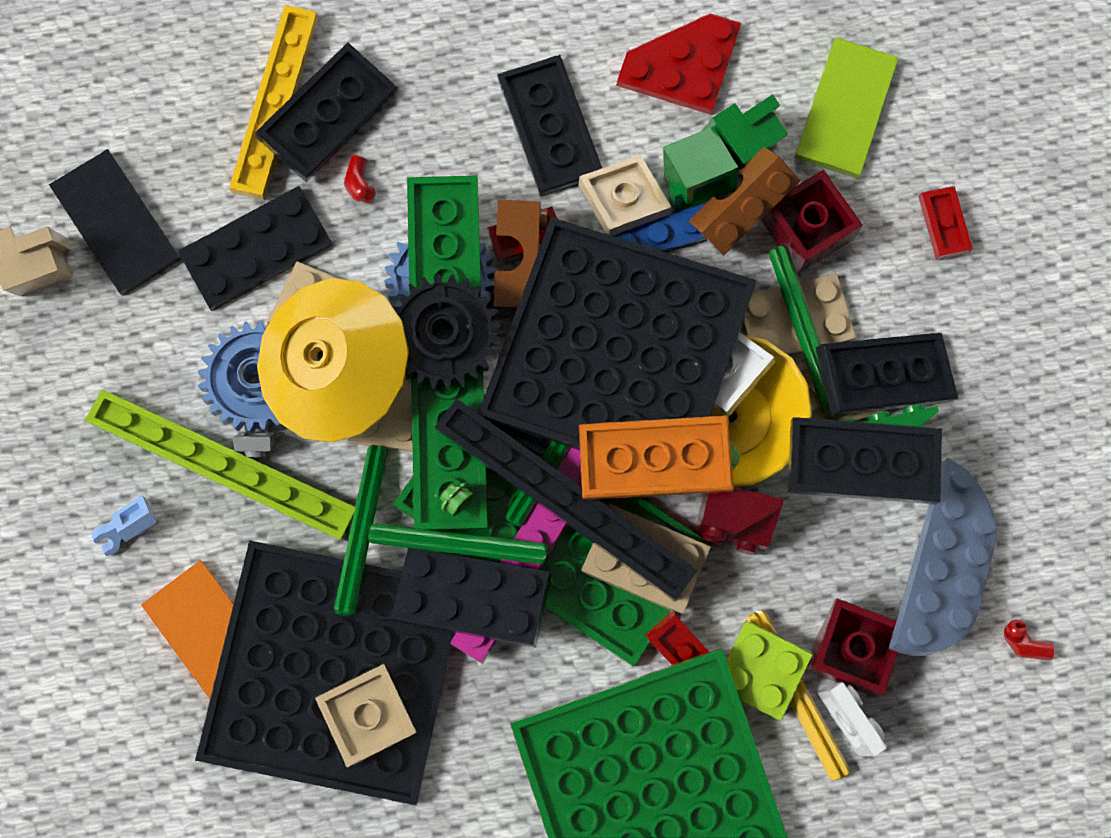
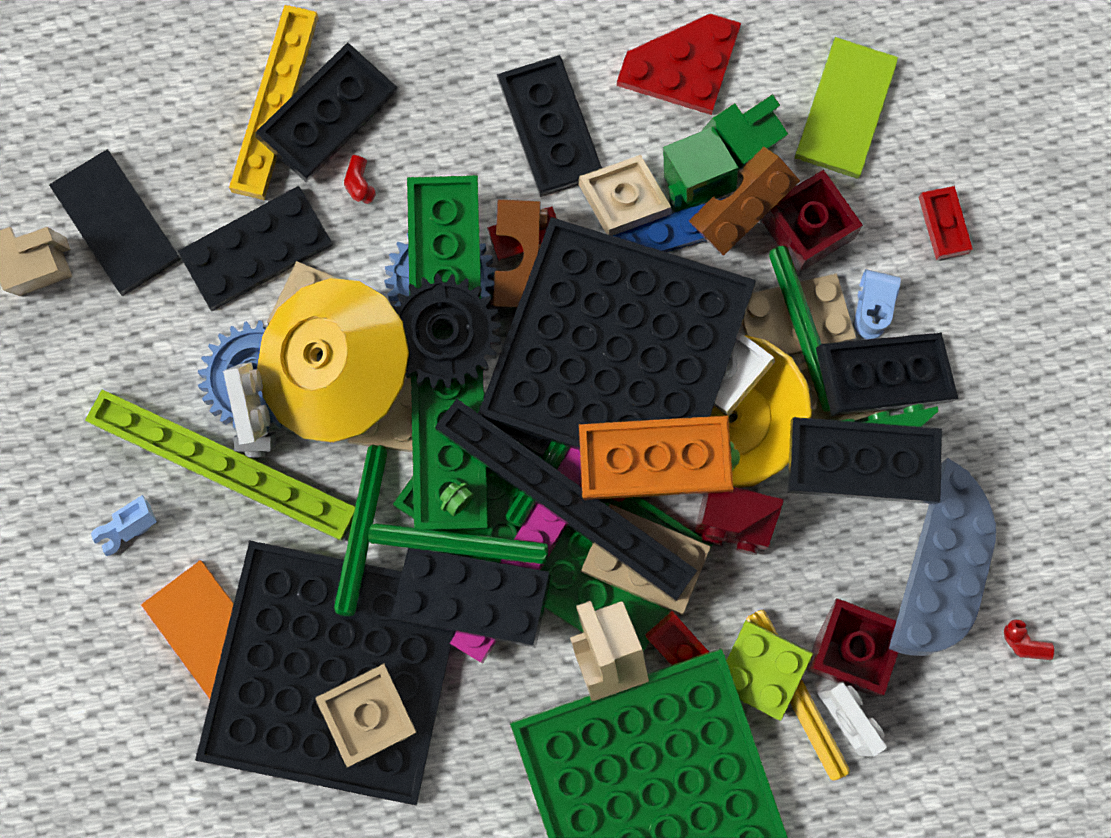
(248, 413): none -> white plate
(608, 651): none -> tan plate
(878, 300): none -> light blue piece

